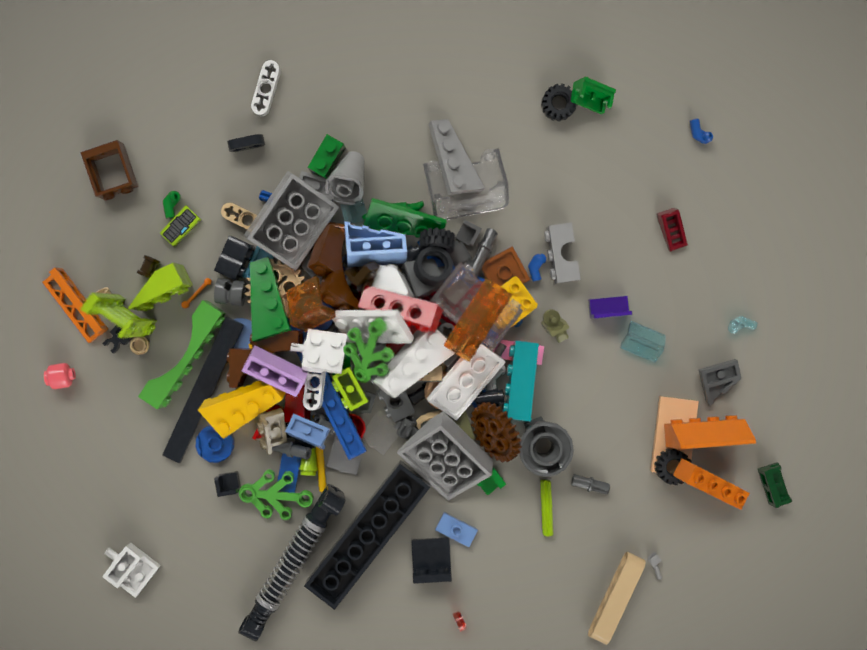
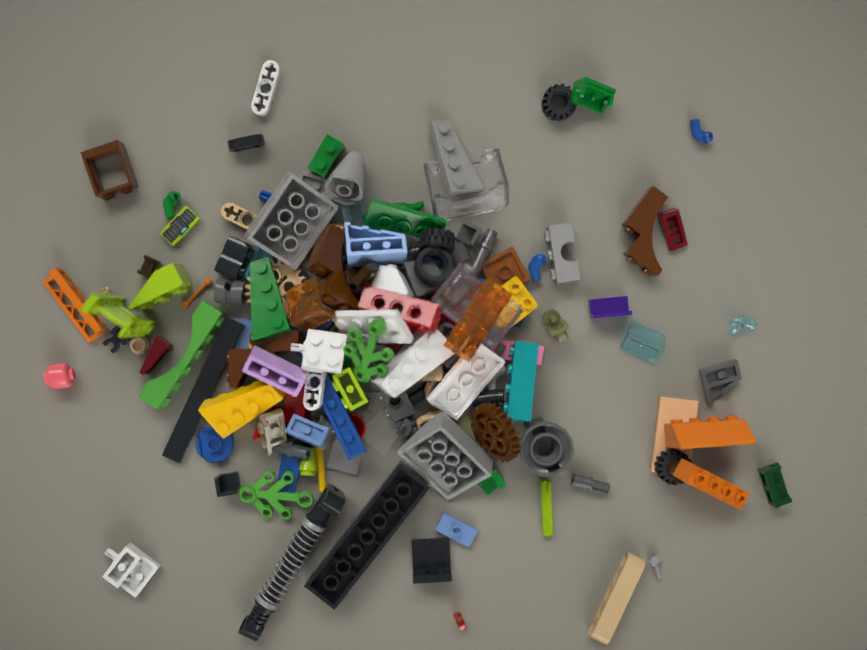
(157, 351): none -> dark red slope
(641, 223): none -> reddish brown arch

